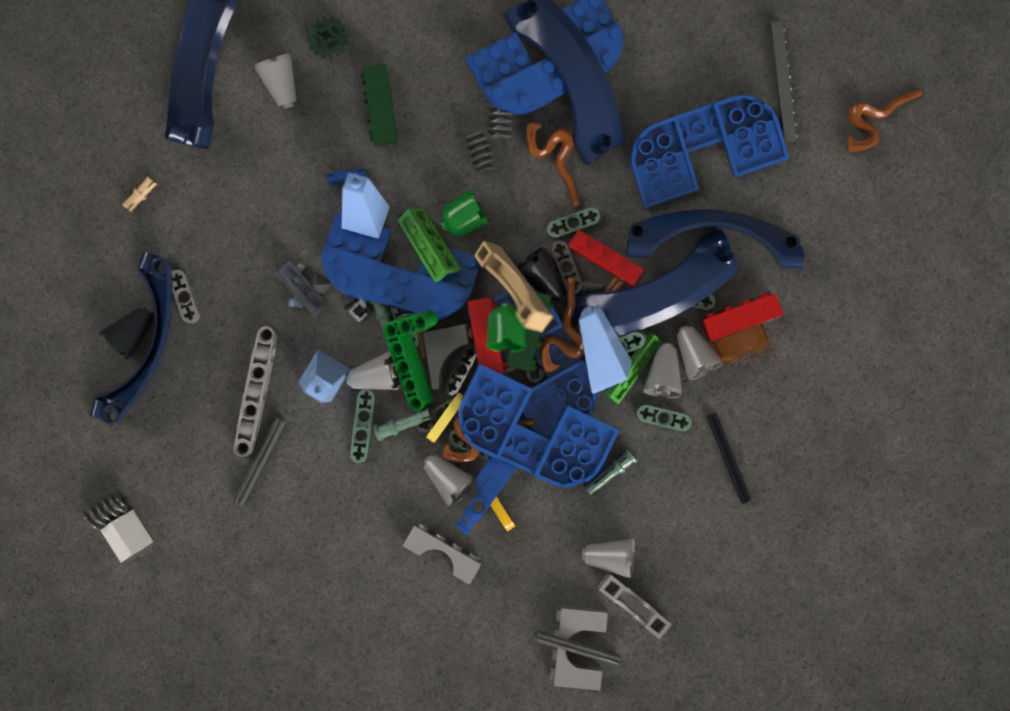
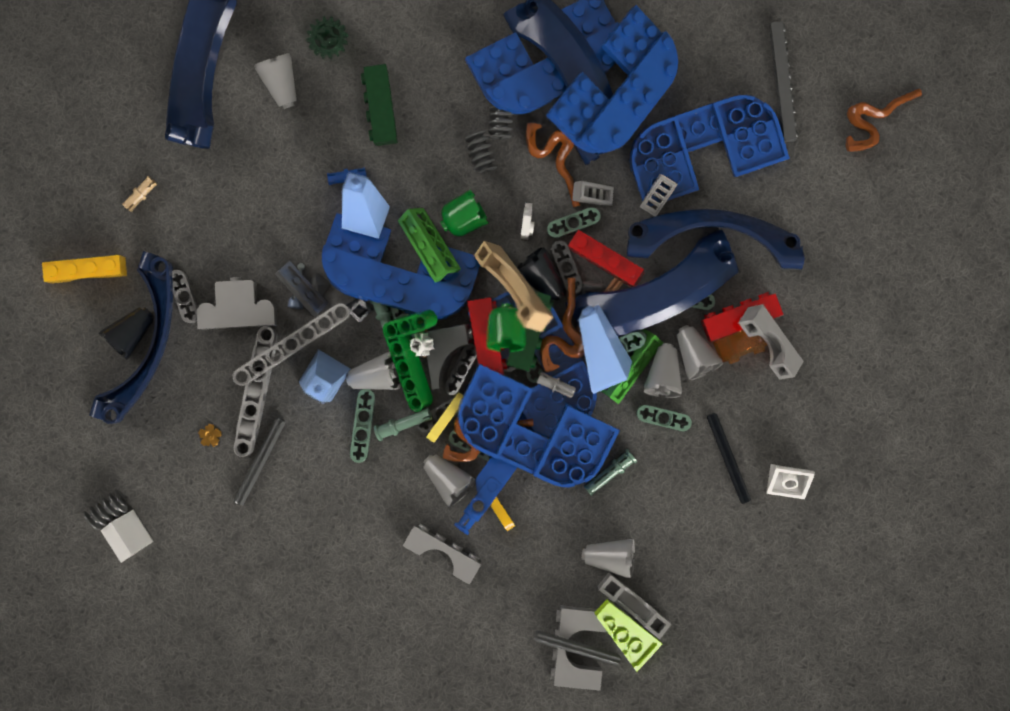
(84, 268): none -> yellow arch
(209, 435): none -> pearl gold plant
(236, 307): none -> light grey brick
(282, 345): none -> light grey beam
(421, 344): none -> white gear
(527, 225): none -> white wing
(556, 385): none -> light grey axle
(581, 193): none -> light grey slope
(629, 635): none -> lime wing
(651, 67): none -> blue plate
(661, 178): none -> light grey slope
(783, 357): none -> light grey arch
(789, 481): none -> white slope

